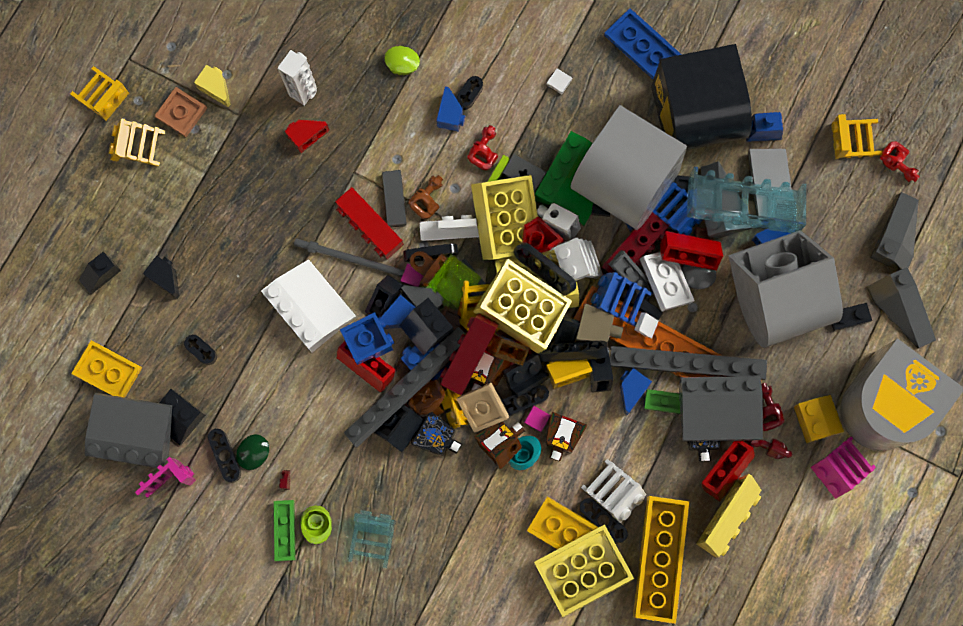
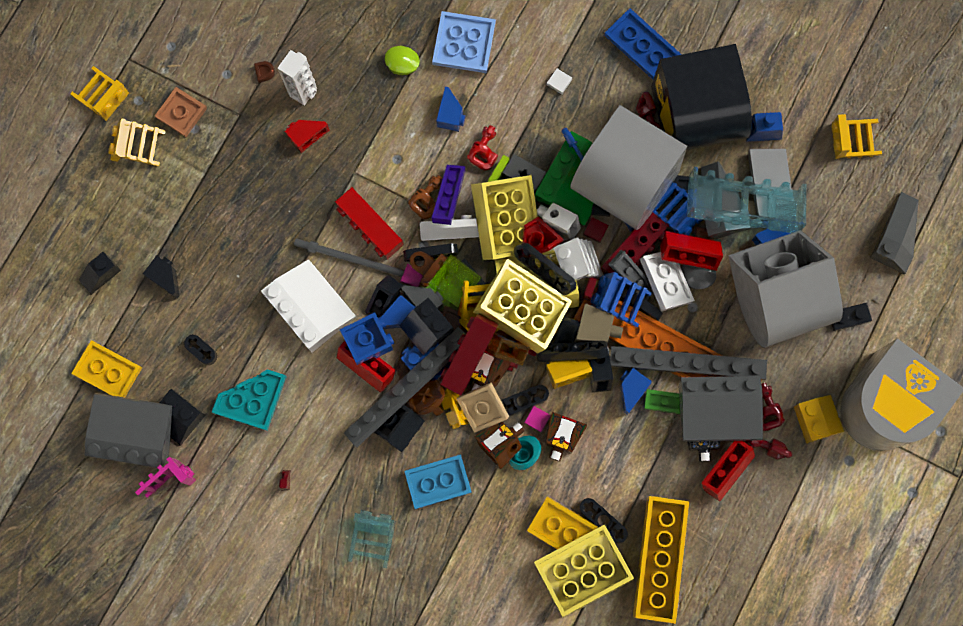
(213, 84): light yellow slope -> none
(224, 471): black beam -> none
(252, 400): none -> teal plate
(252, 452): dark green hat -> none
(264, 71): none -> copper tile
(284, 530): bright green plate -> none
(316, 524): lime hat -> none
(394, 198): dark grey tile -> none
(436, 436): torso -> none
(437, 481): none -> dark azure plate
(448, 195): none -> dark purple plate
(464, 42): none -> light blue plate
(466, 90): black beam -> none
(524, 378): black bracket -> none
(571, 141): none -> blue piece
(589, 289): none -> dark red tile
(596, 230): none -> dark red tile
(623, 499): white plate -> none
(646, 325): white tile -> none
(647, 109): none -> dark red piece
(729, 516): light yellow slope -> none
(836, 473): dark pink plate -> none
(896, 161): red piece -> none
(901, 301): dark grey wedge -> none

